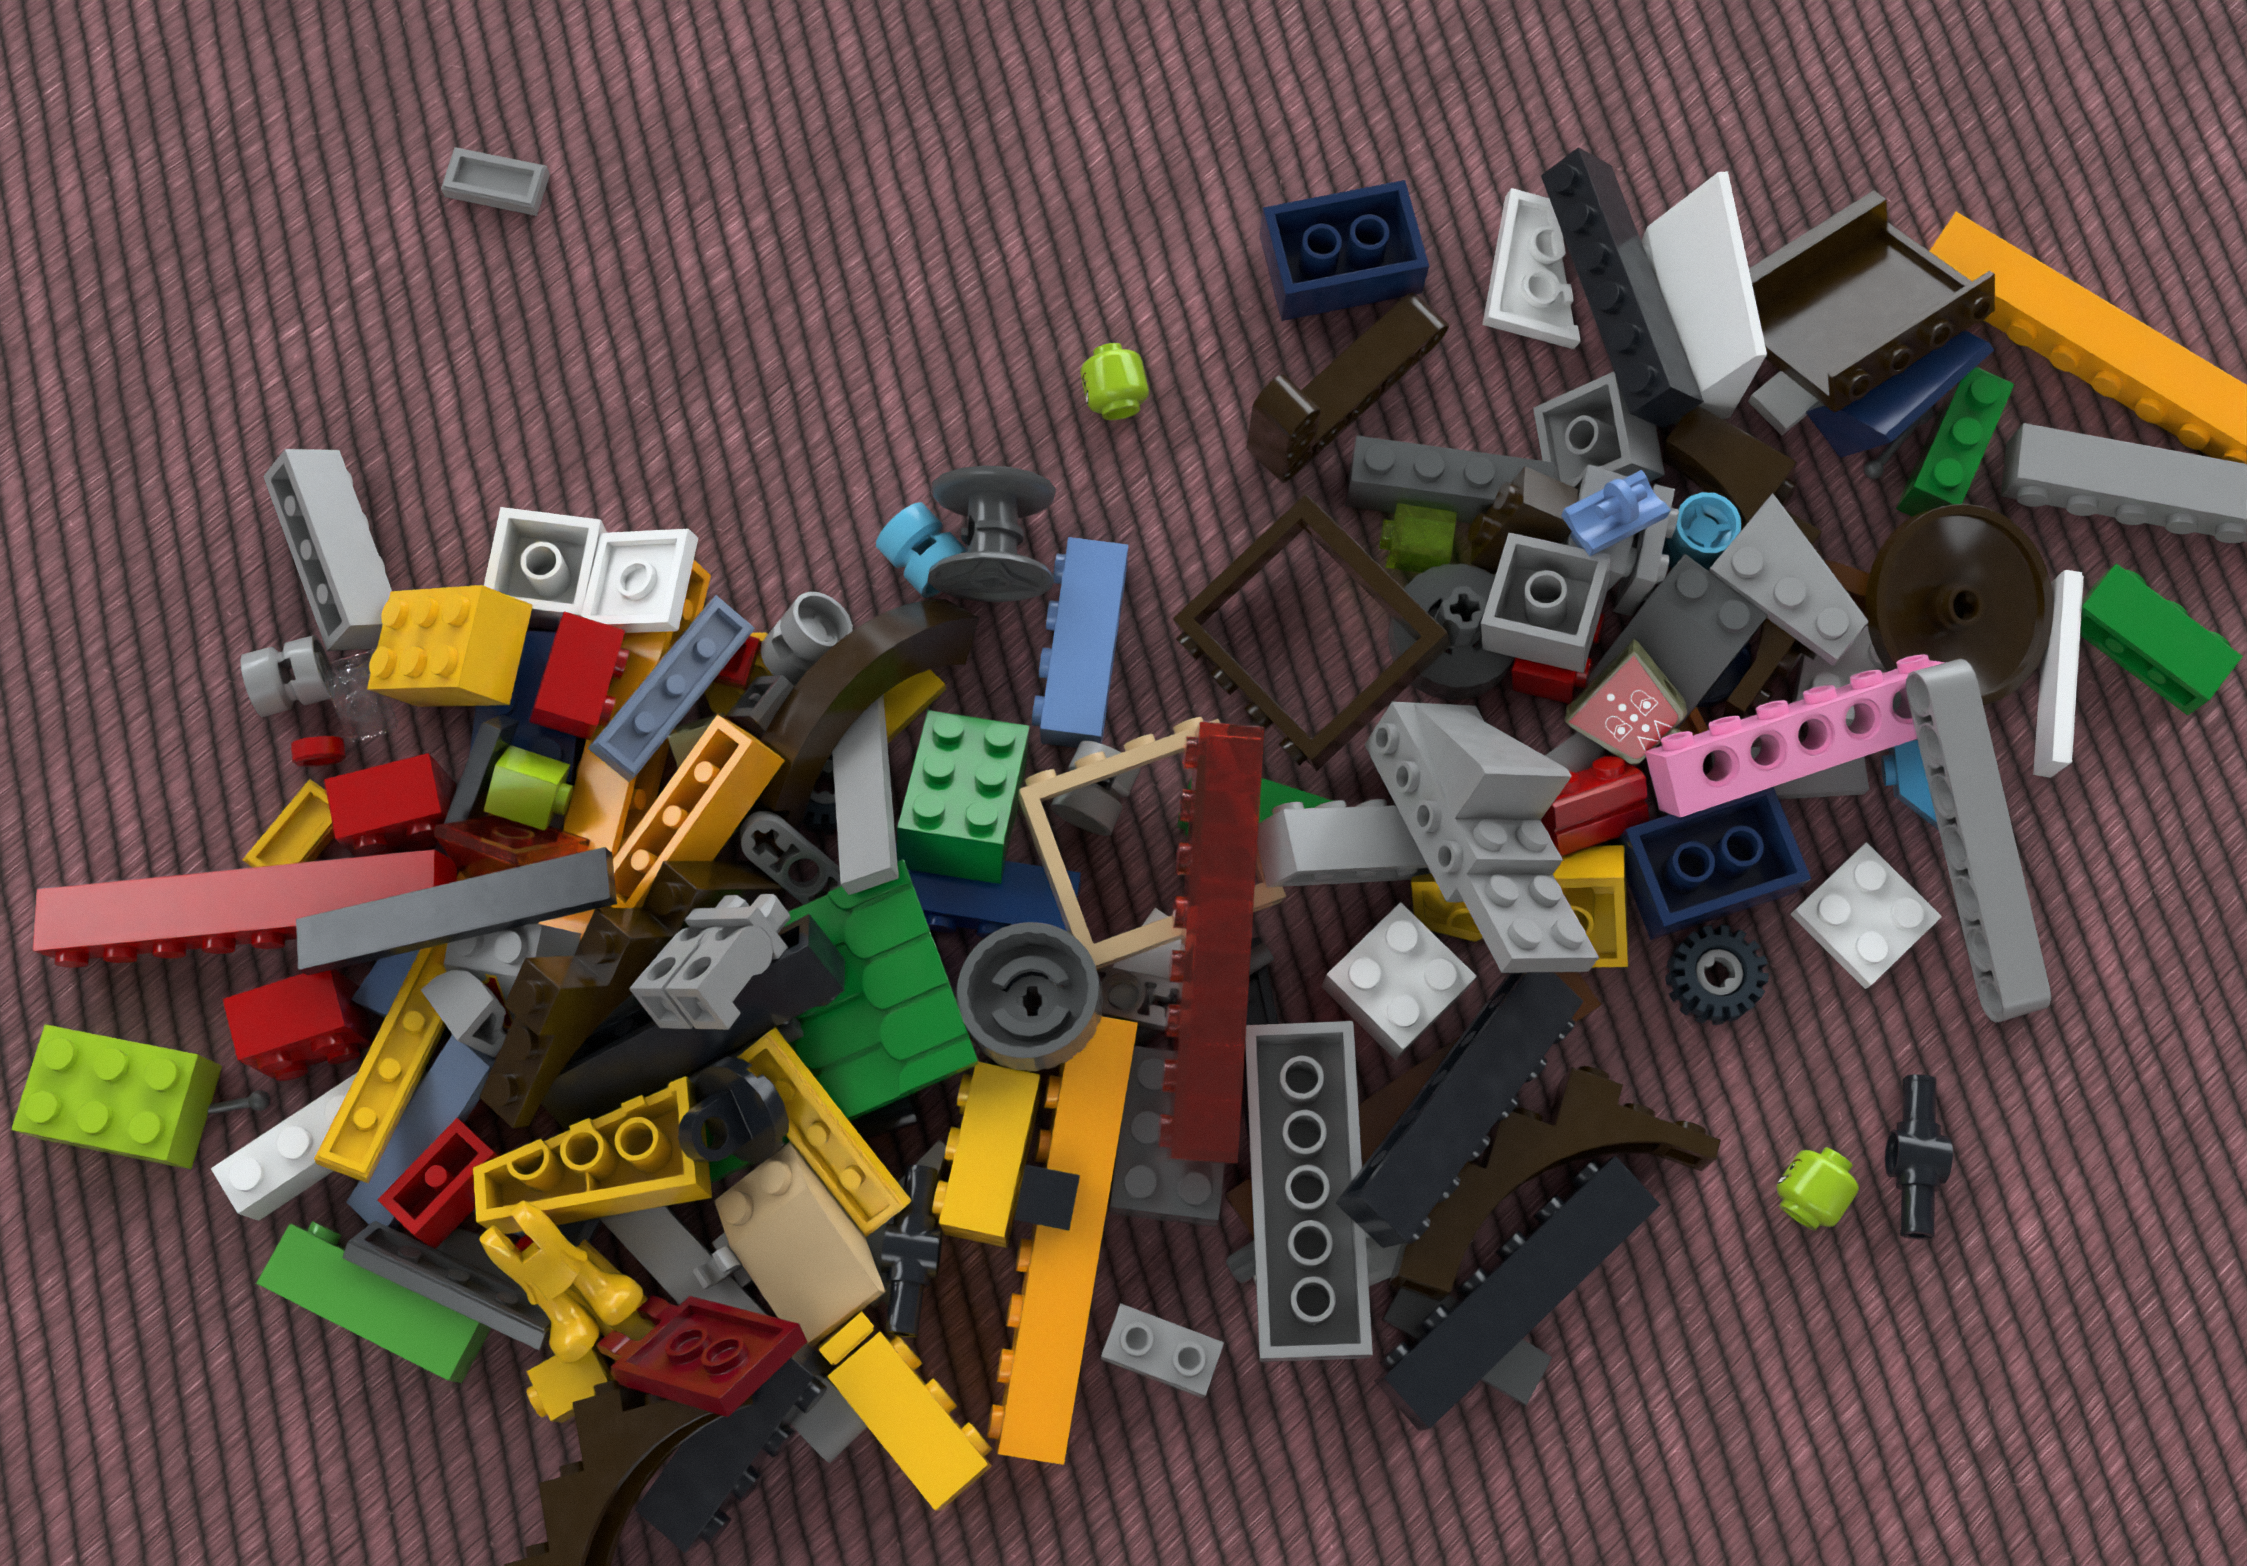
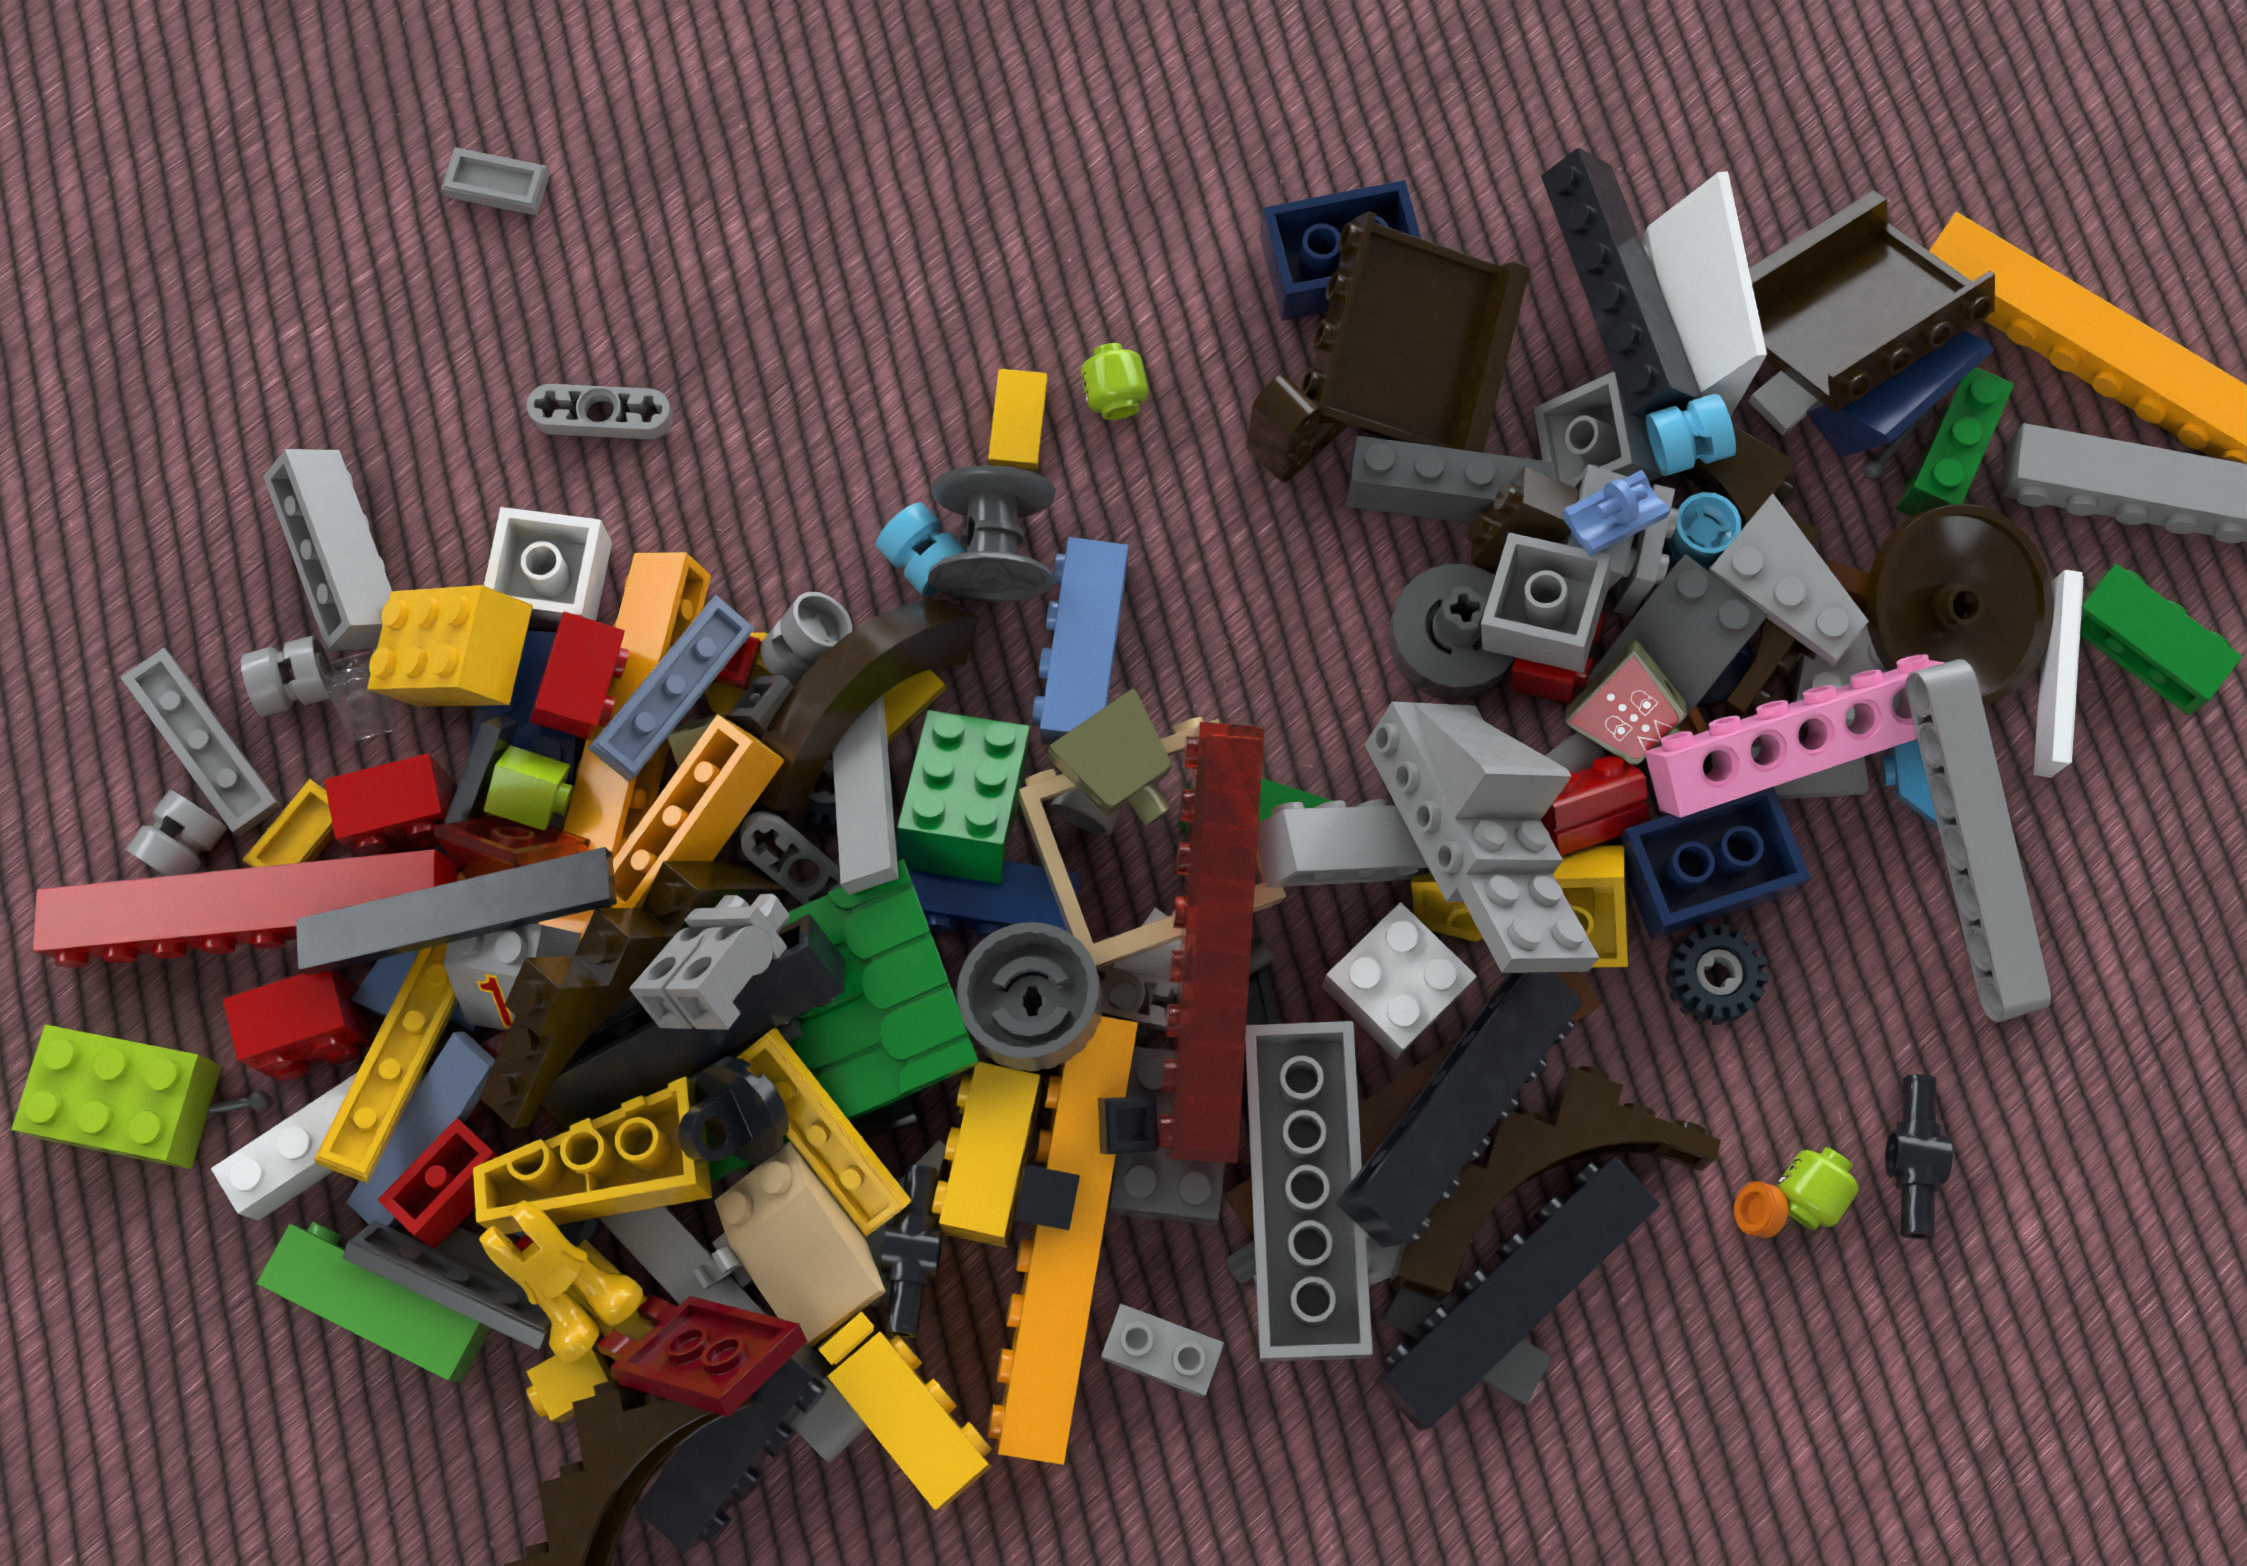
(156, 843): none -> light grey wheel
(201, 742): none -> light grey plate
(318, 751): red tile -> none
(468, 1010): light grey brick -> none
(564, 424): none -> light grey beam
(640, 579): white plate -> none
(1018, 419): none -> yellow tile
(1116, 759): none -> olive torso
(1128, 1124): none -> black tile
(1230, 676): dark brown window -> none
(1413, 338): none -> dark brown panel
(1418, 538): clear neon green brick -> none
(1528, 274): white wing -> none
(1691, 434): none -> medium azure wheel
(1761, 1209): none -> orange tile
(1866, 915): white plate -> none

